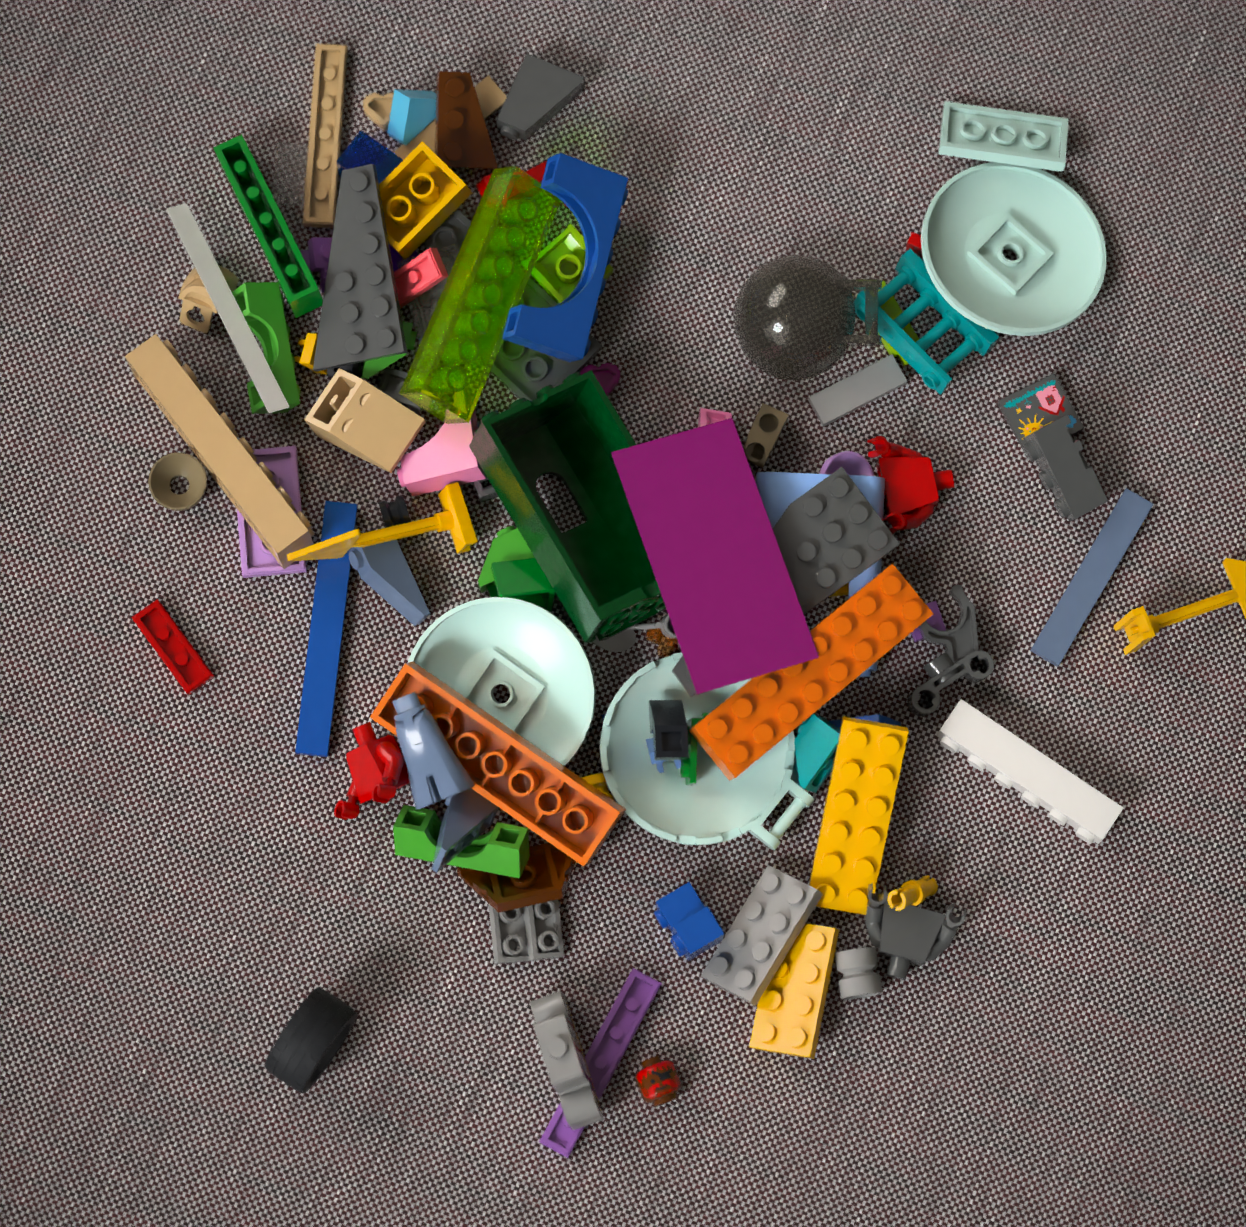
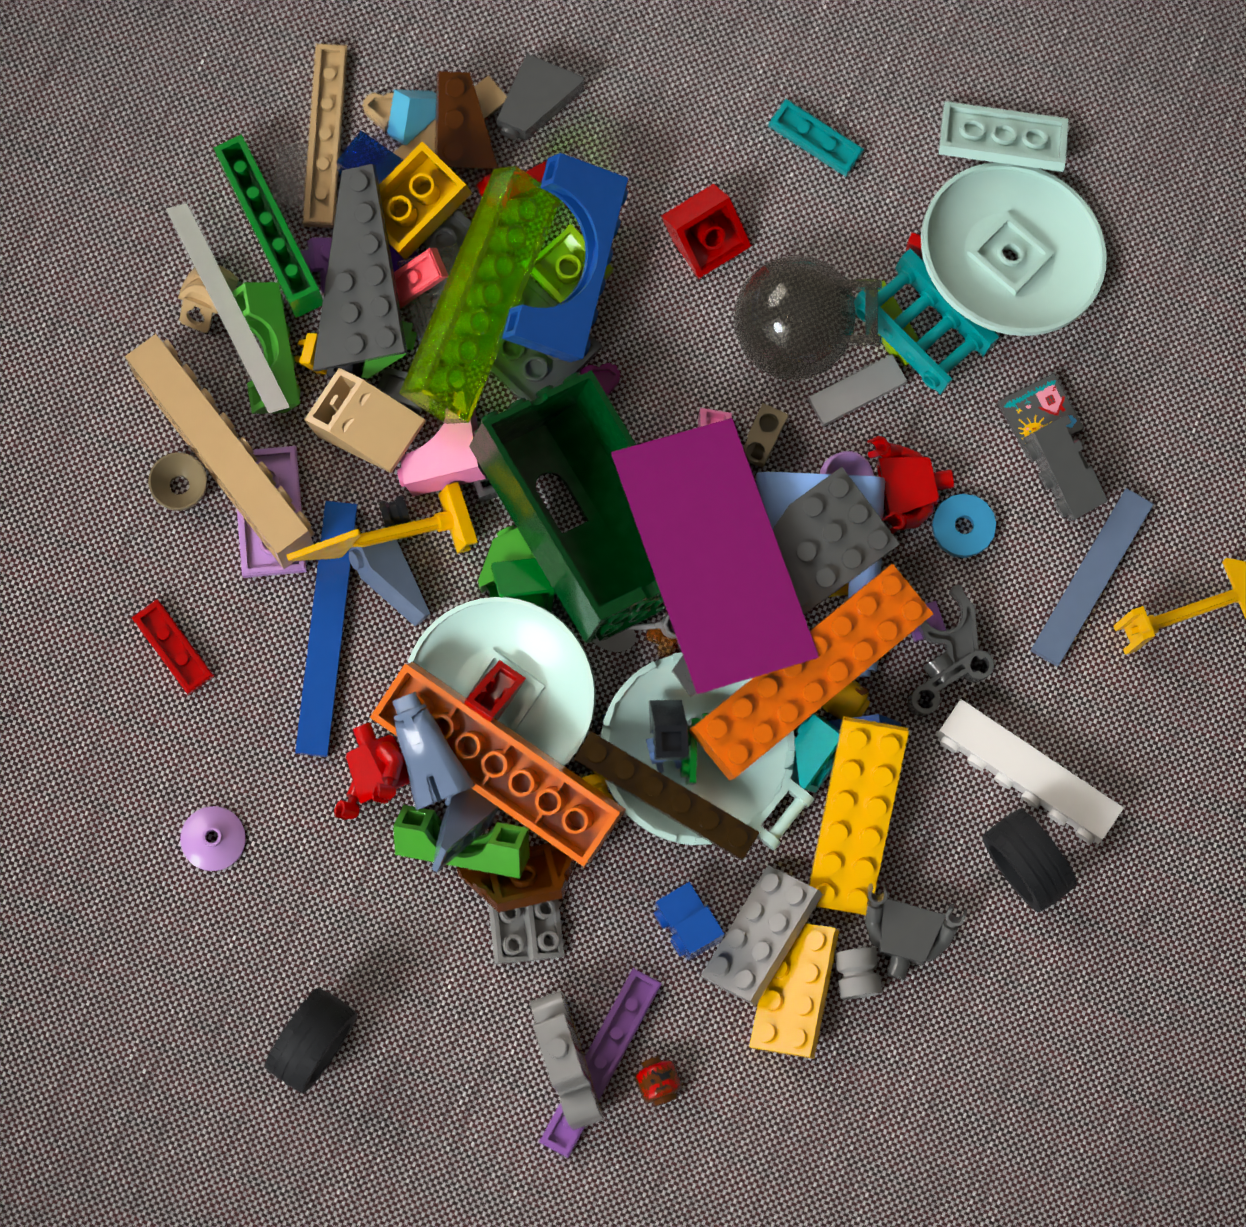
(224, 850): none -> lavender dish
(495, 692): none -> red slope
(666, 796): none -> dark brown plate
(706, 230): none -> red slope
(815, 137): none -> teal tile
(849, 702): none -> yellow head
(912, 892): yellow pin -> none
(976, 512): none -> dark azure tile
(1029, 860): none -> black tyre

